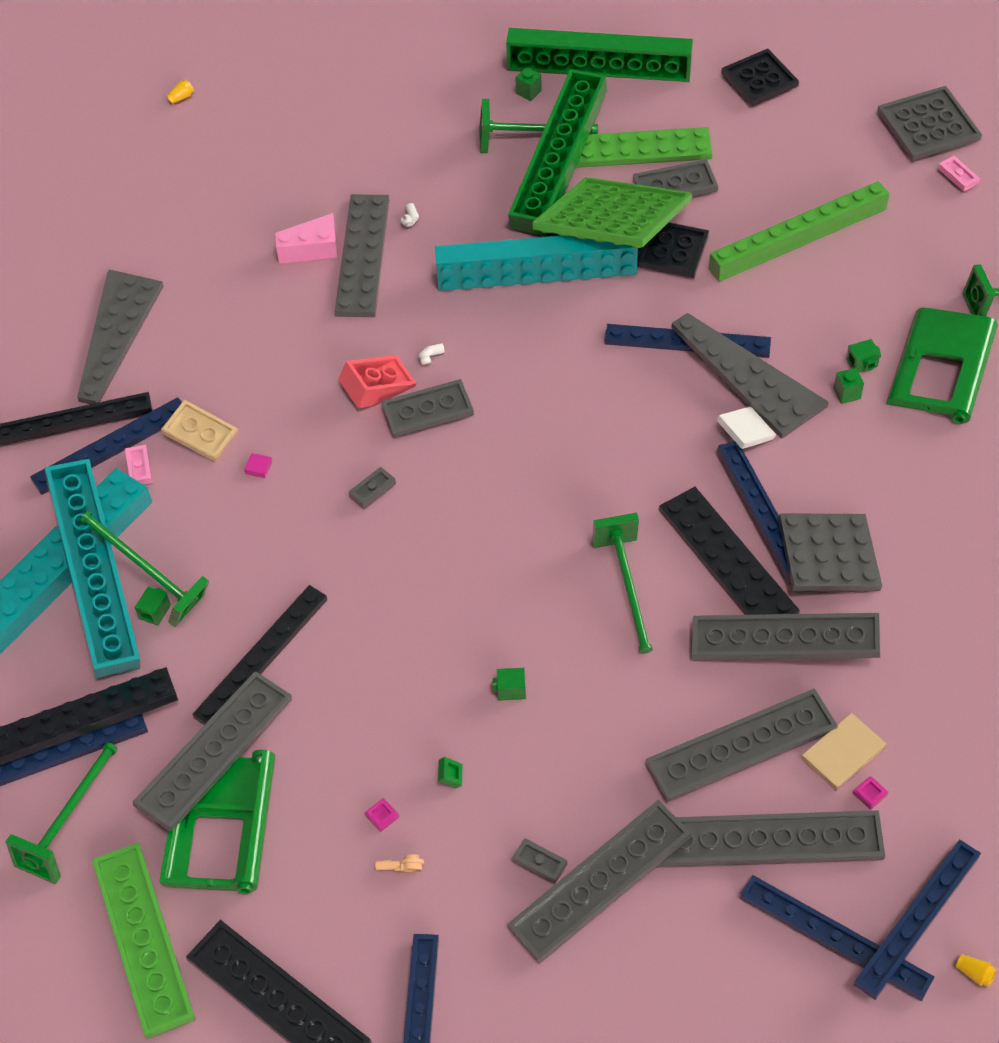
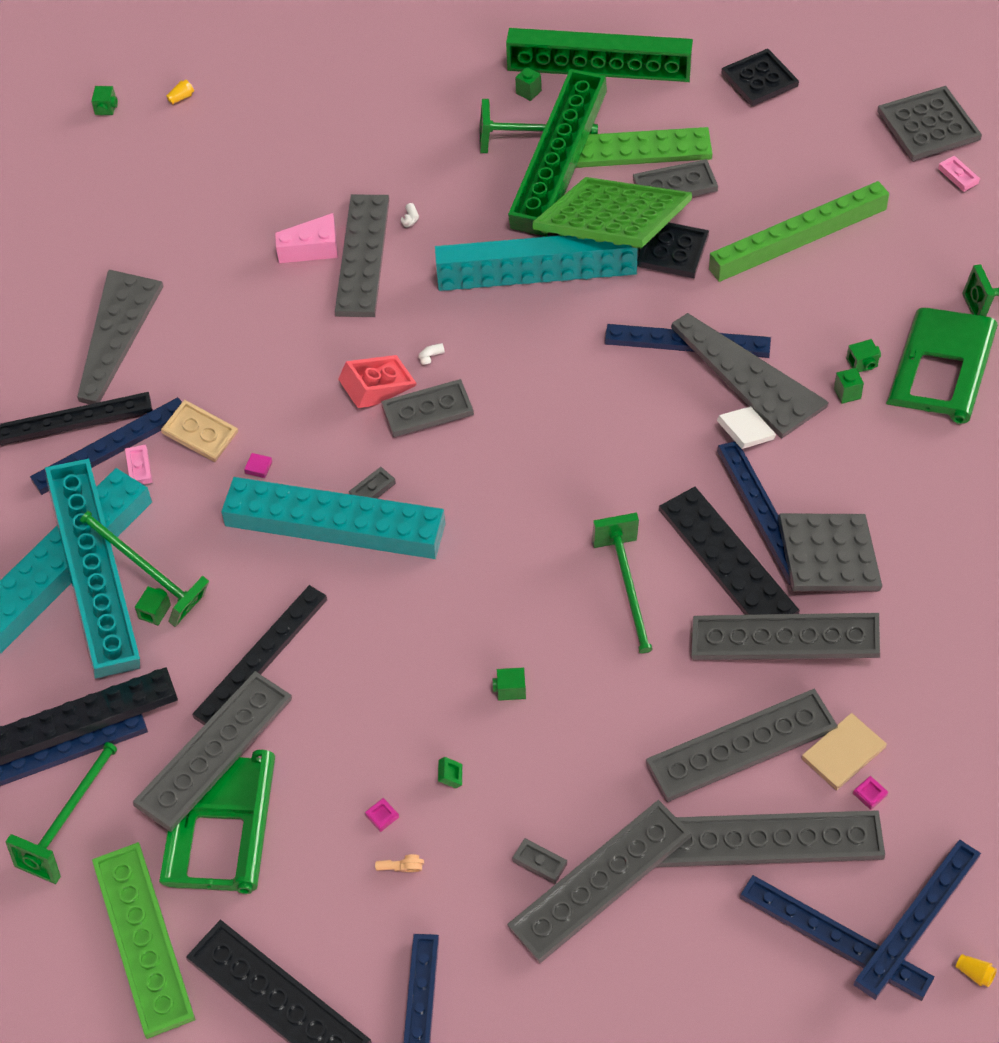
(104, 100): none -> green brick
(334, 517): none -> teal brick

